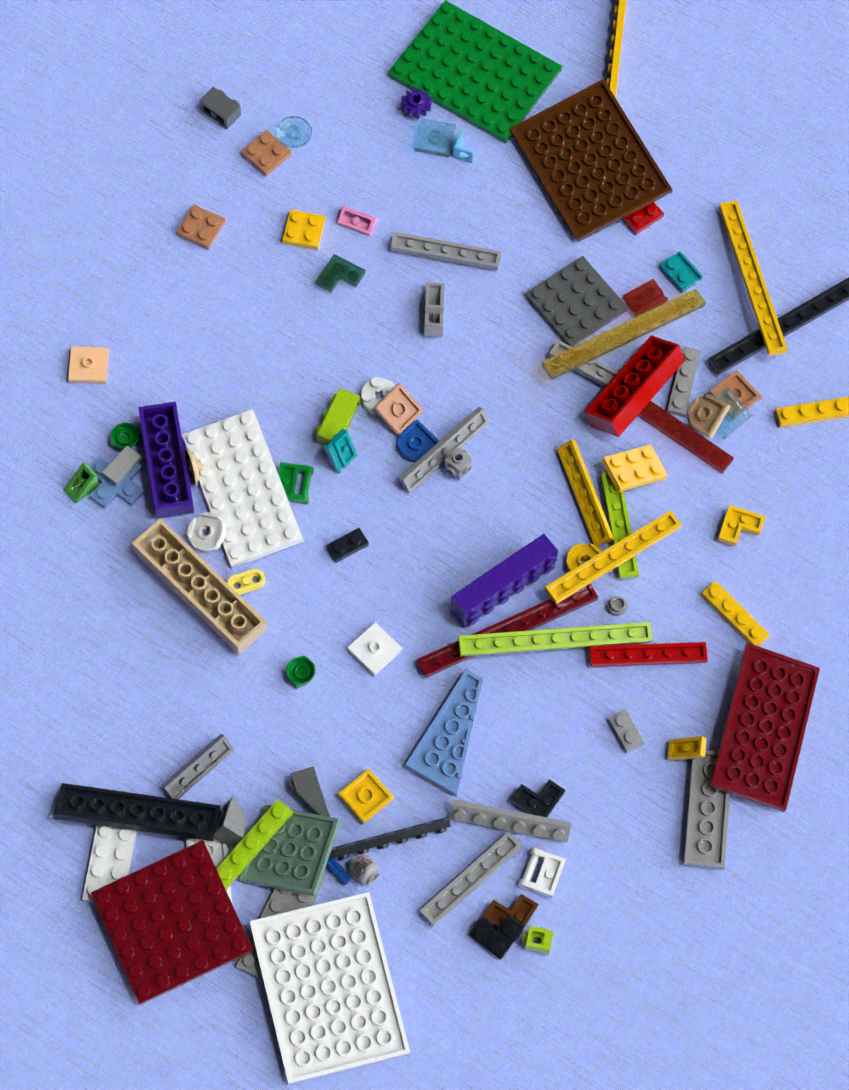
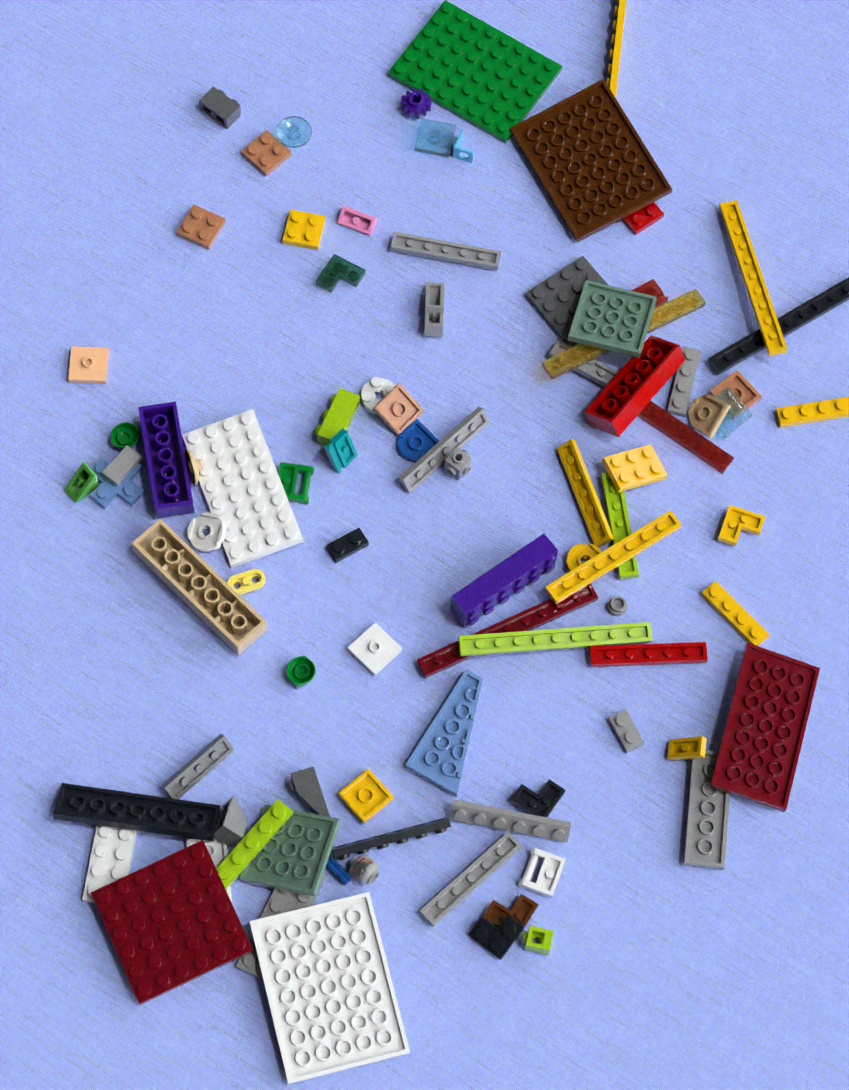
(612, 318): none -> sand green plate
(680, 271): teal plate -> none

